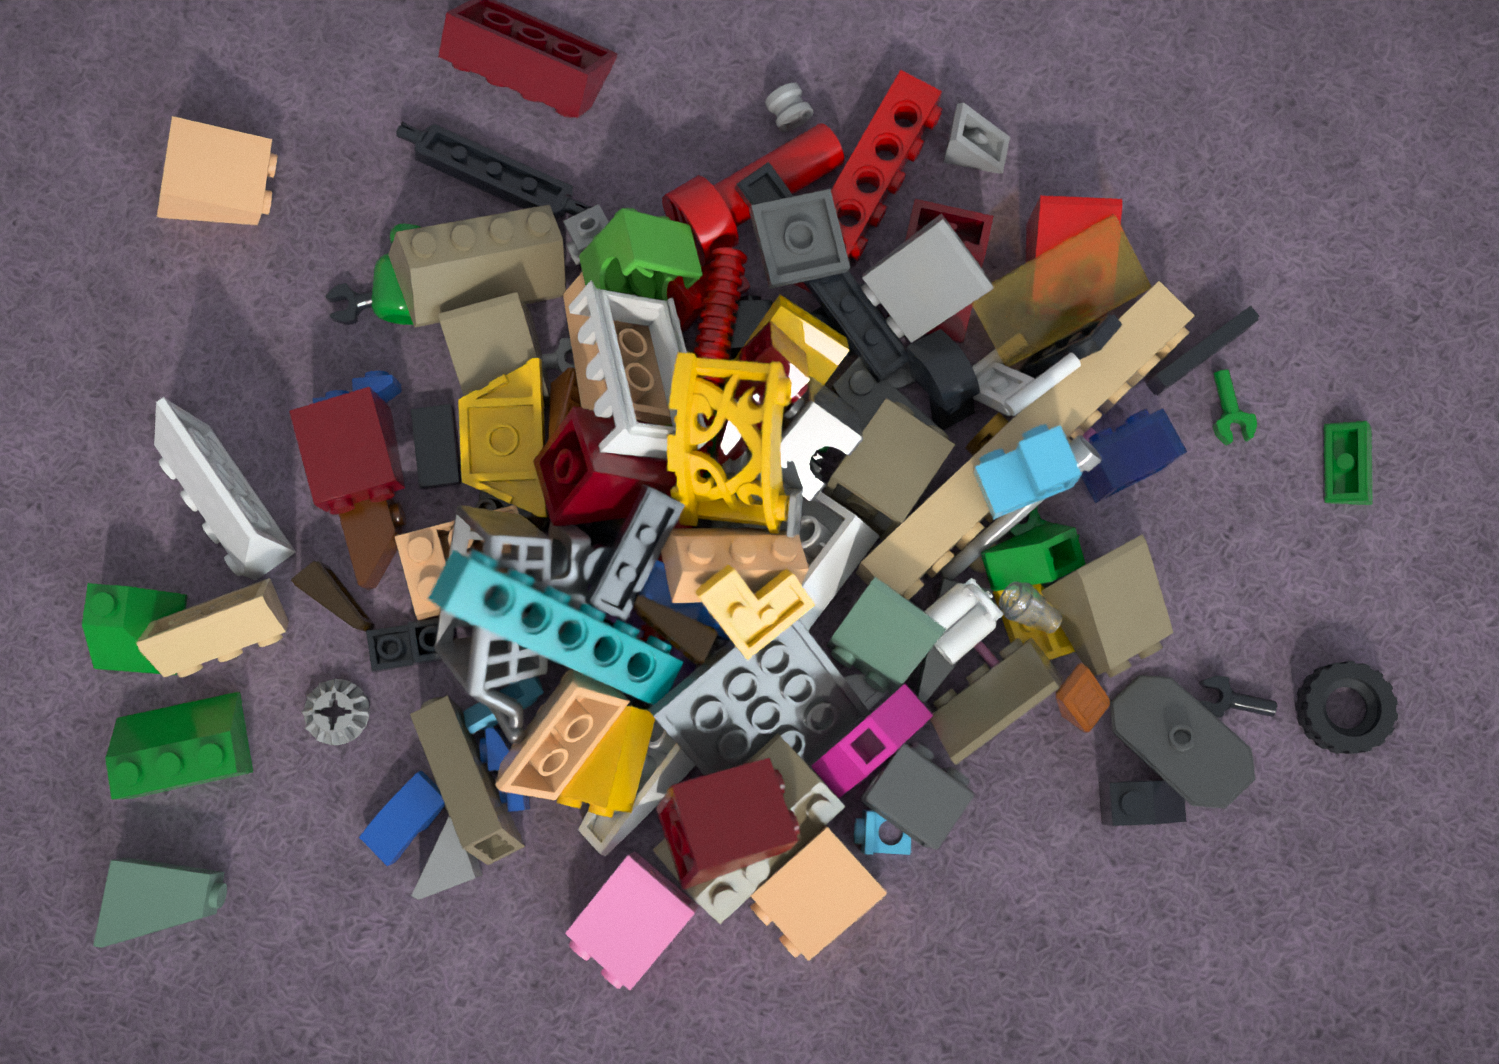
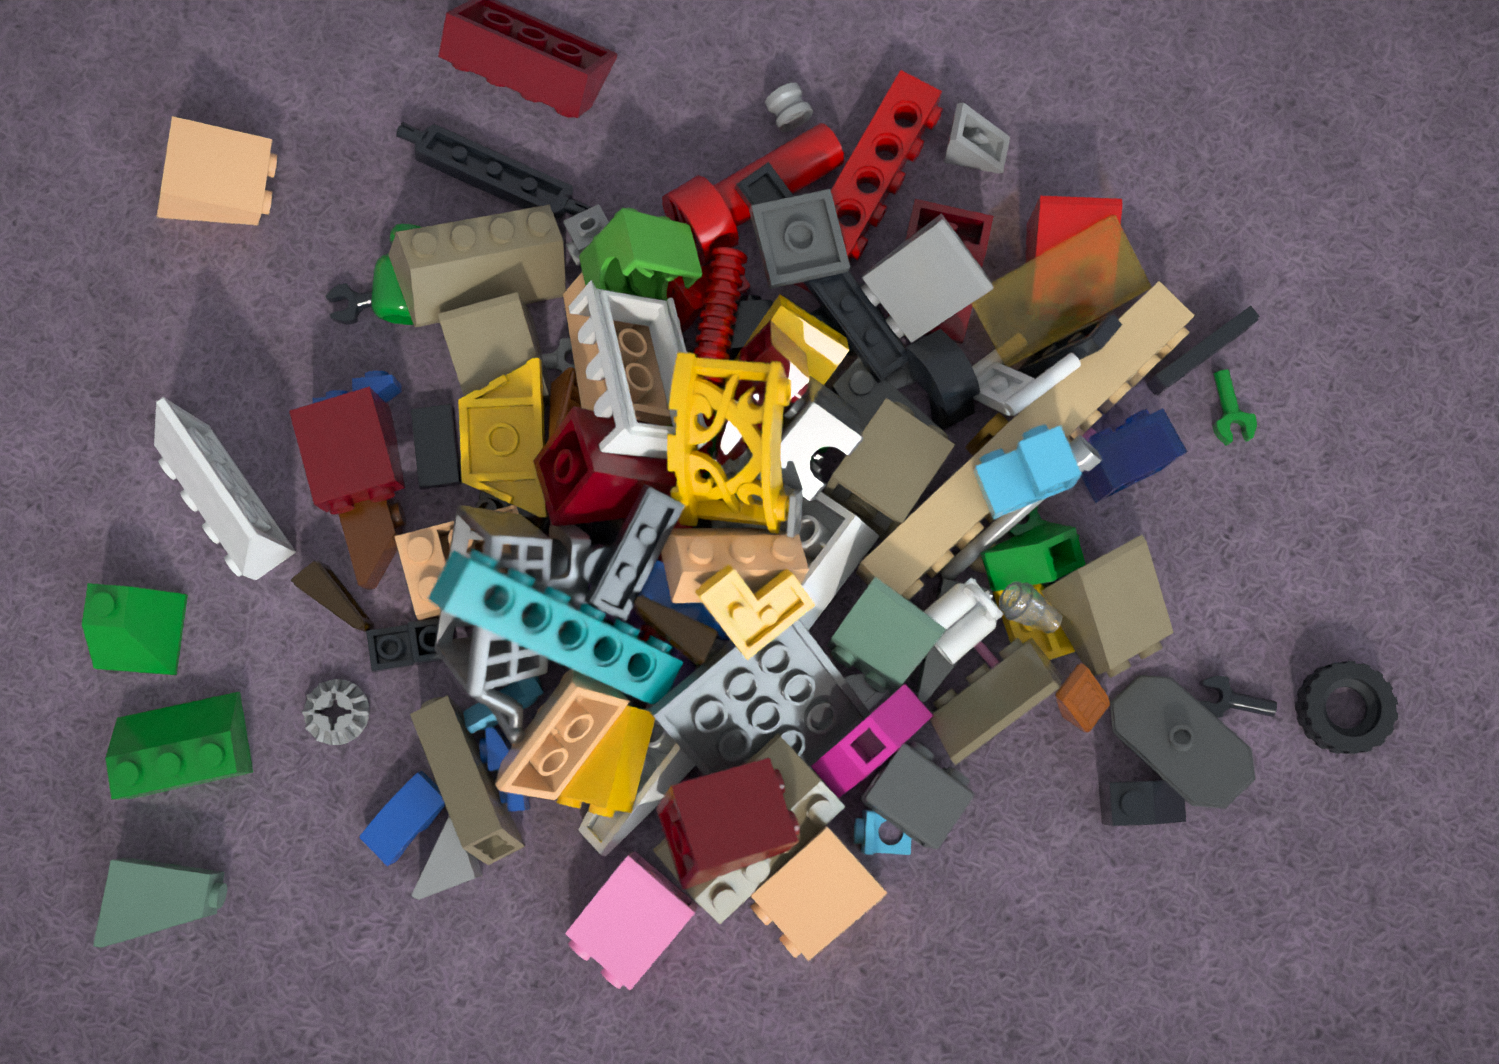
(214, 630): tan slope -> none
(1348, 463): green slope -> none

